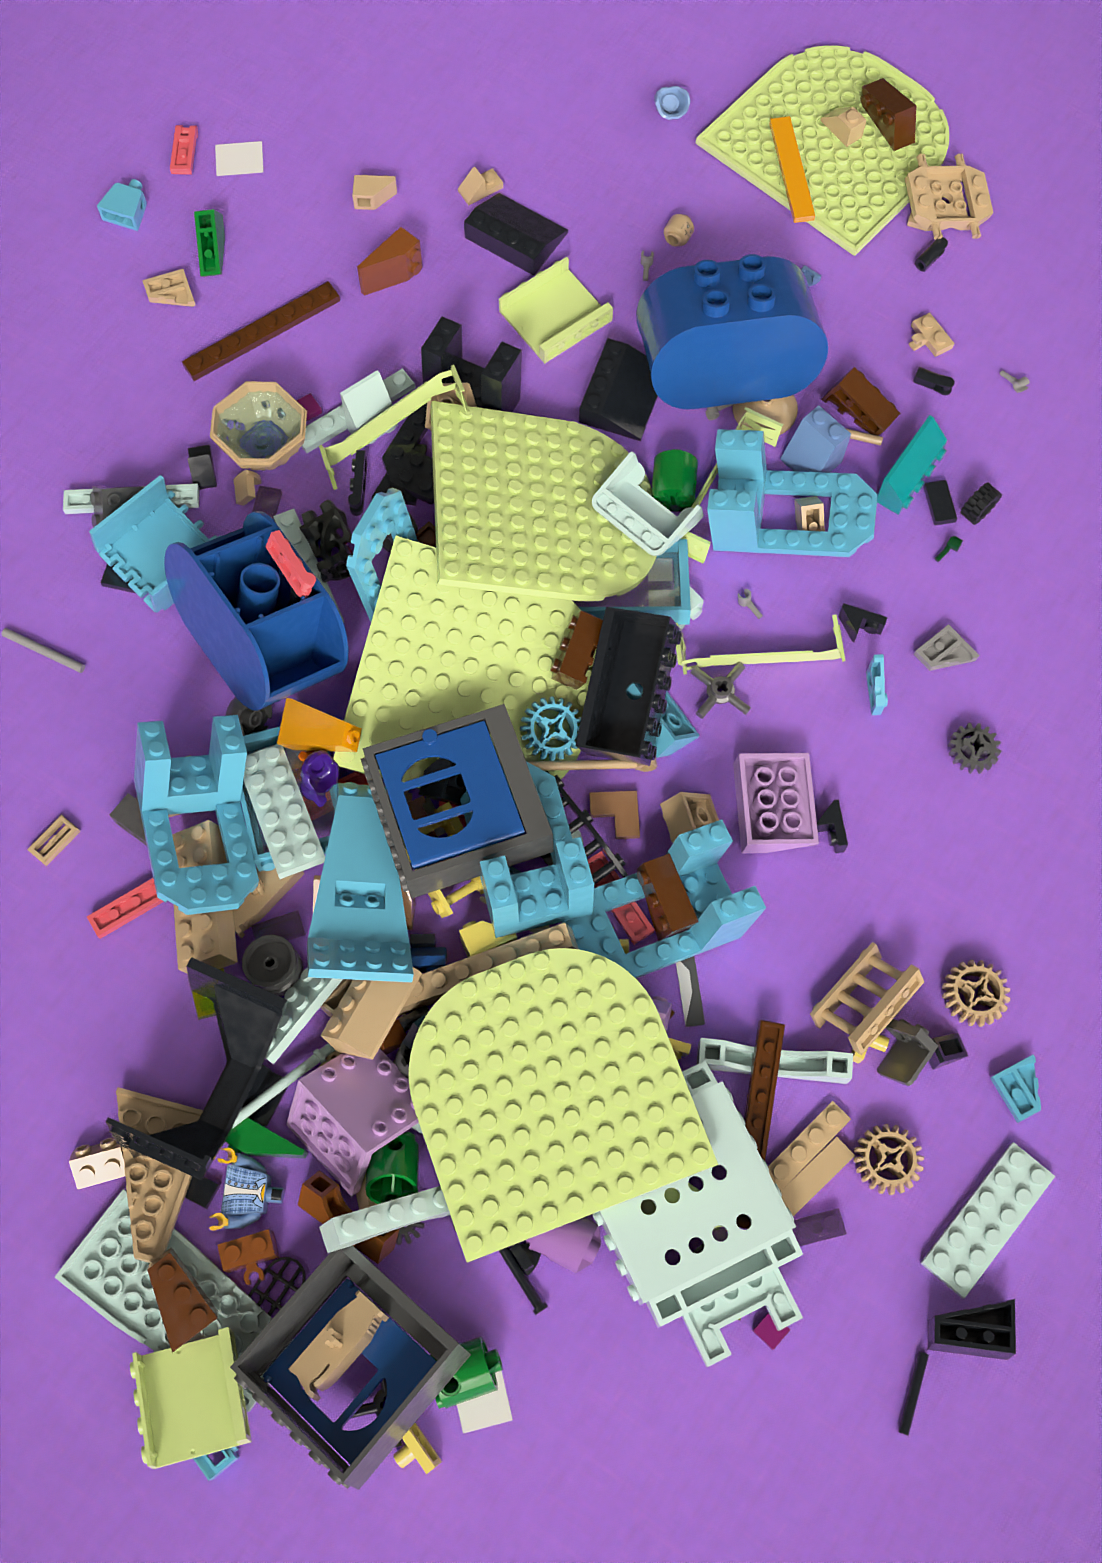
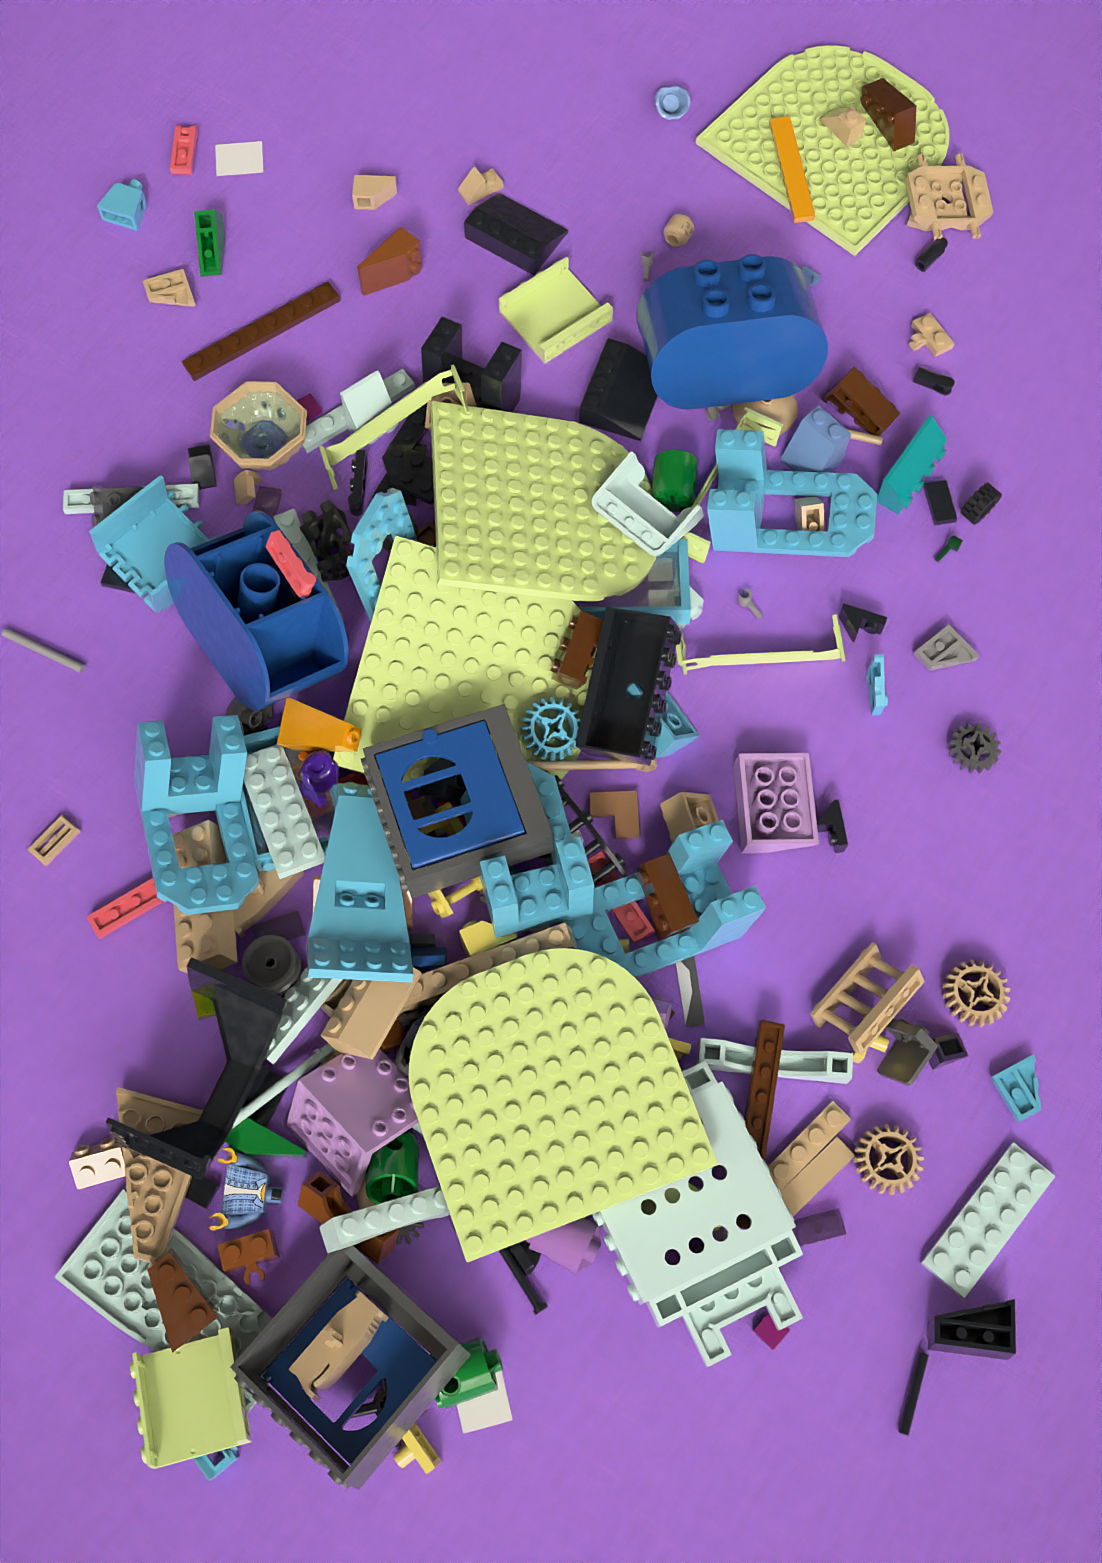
(129, 818): flat silver slope -> none
(278, 1276): black window -> none
(725, 696): flat silver bar -> none
(1019, 385): light grey hand -> none

